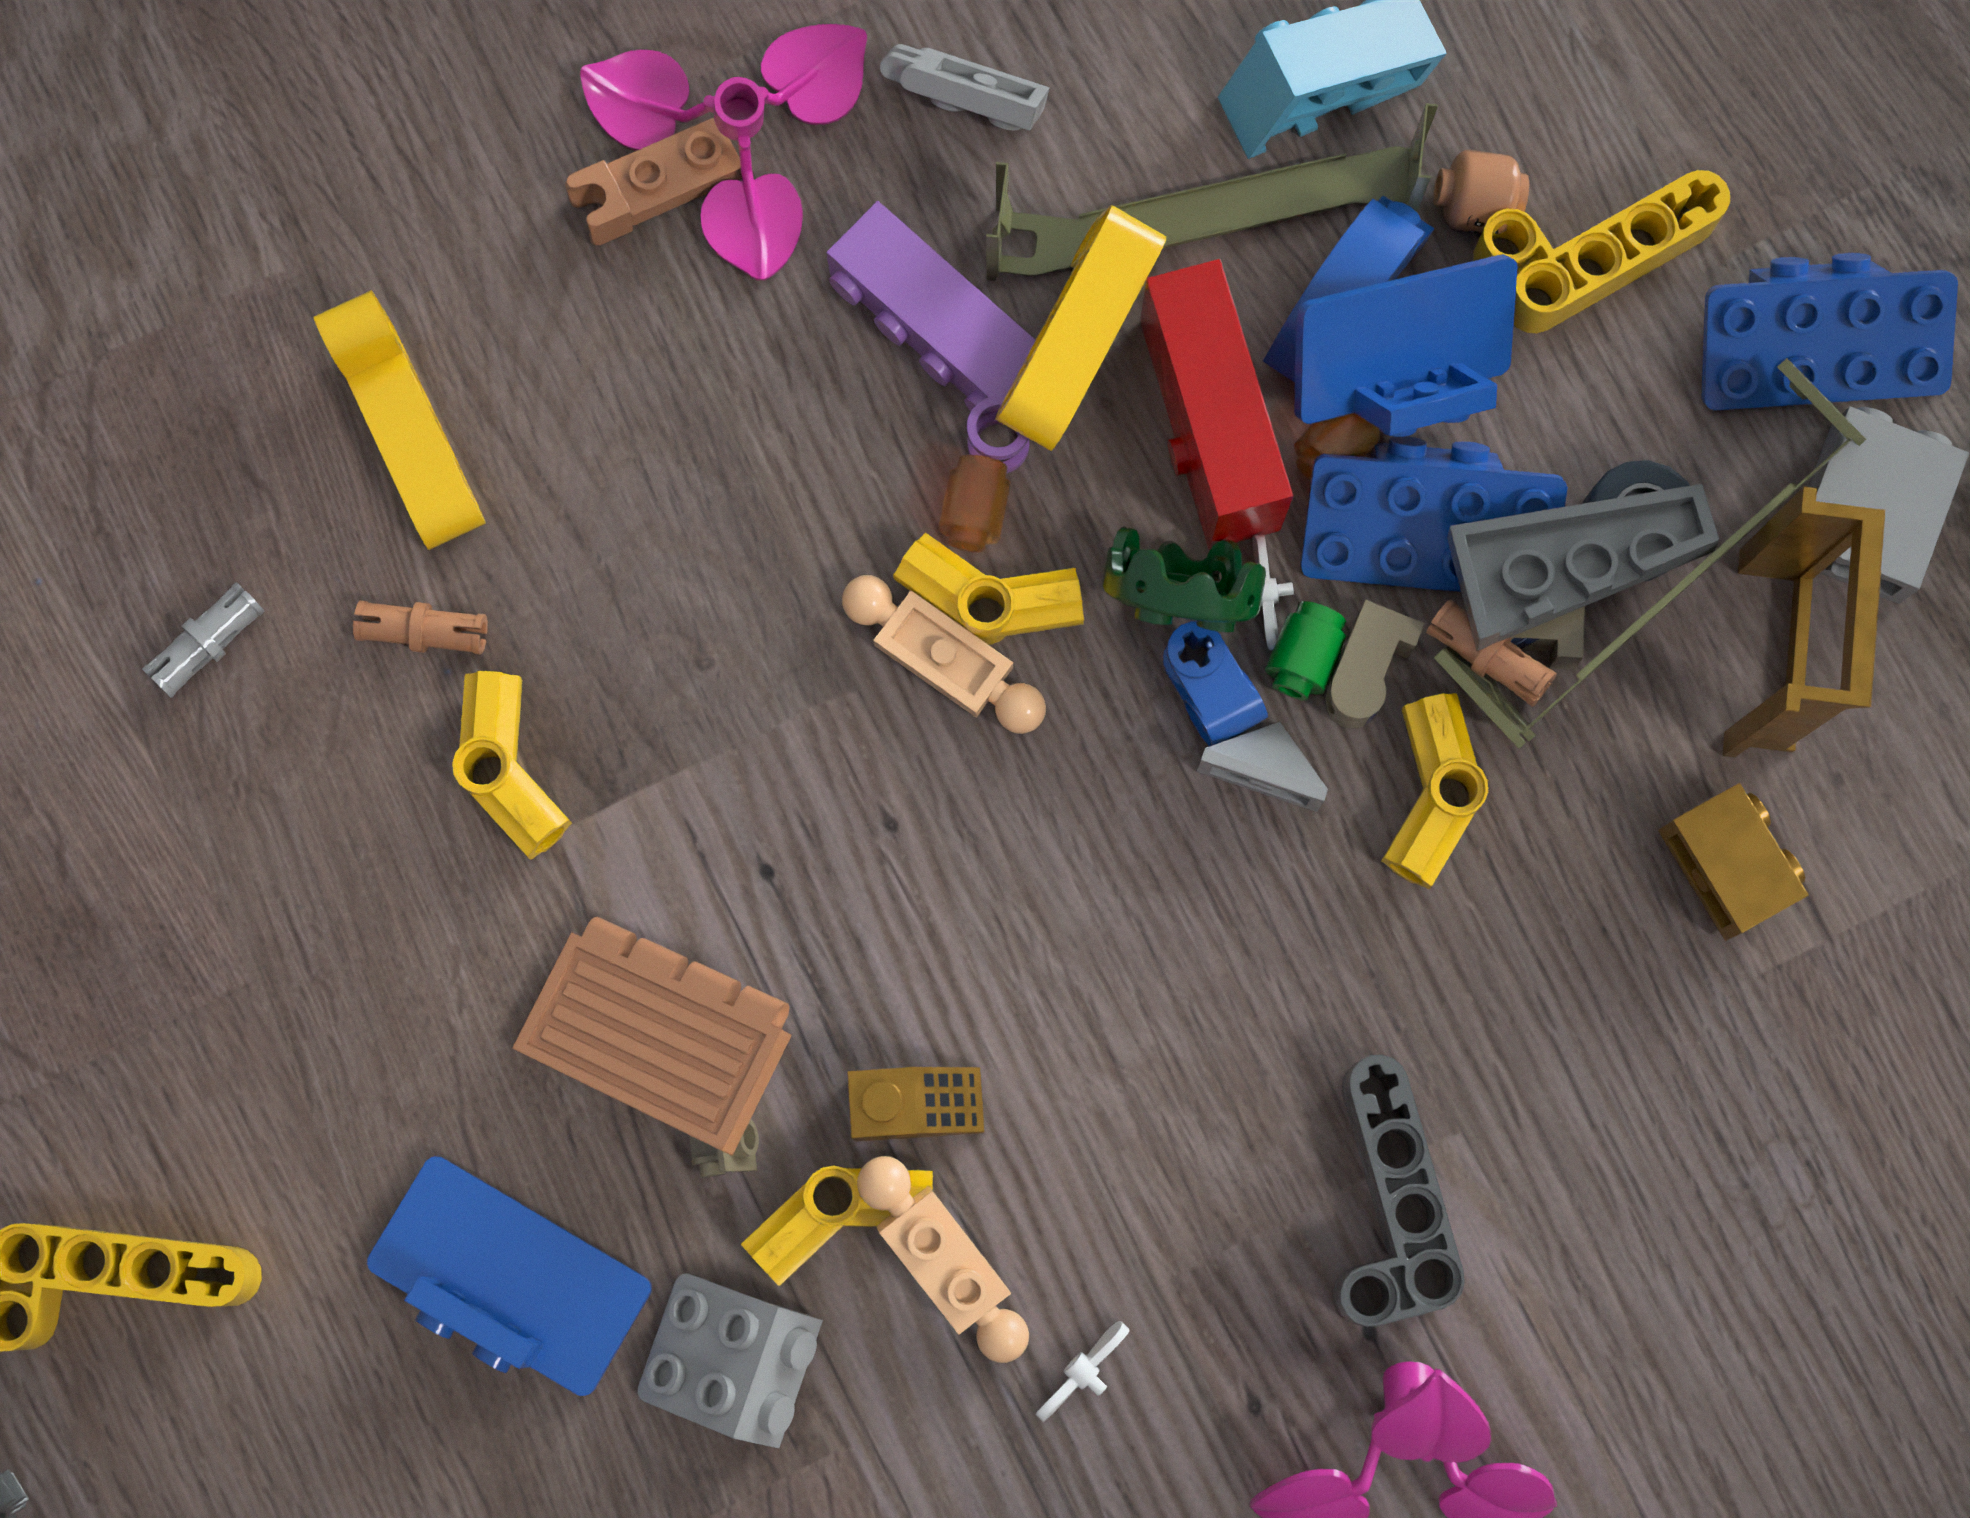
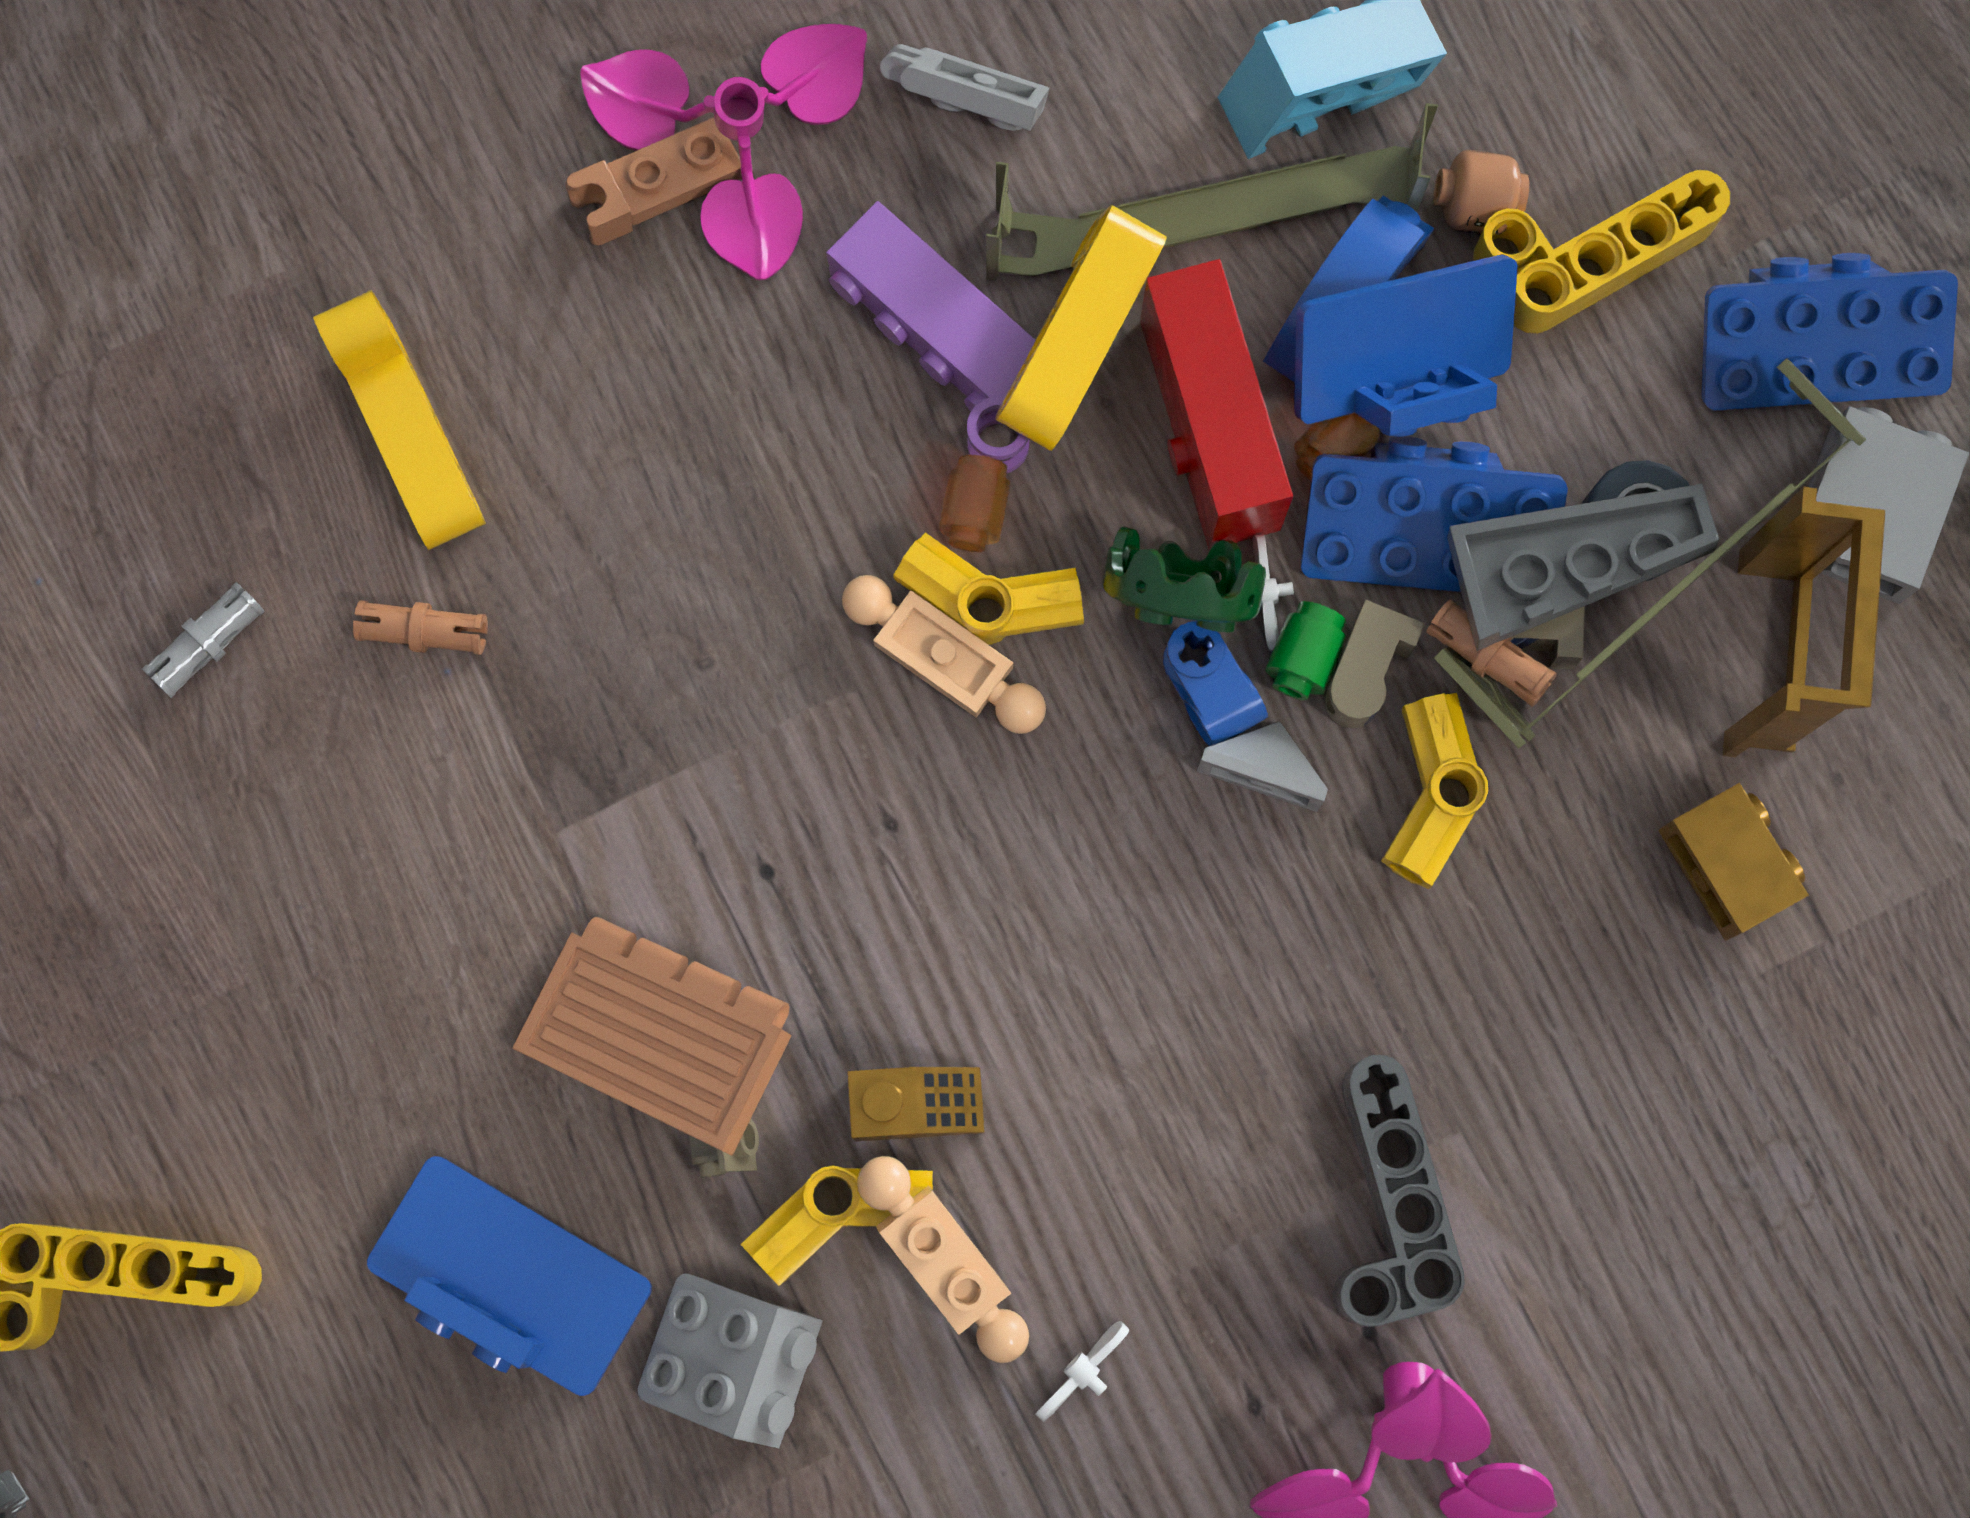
(492, 730): yellow piece -> none

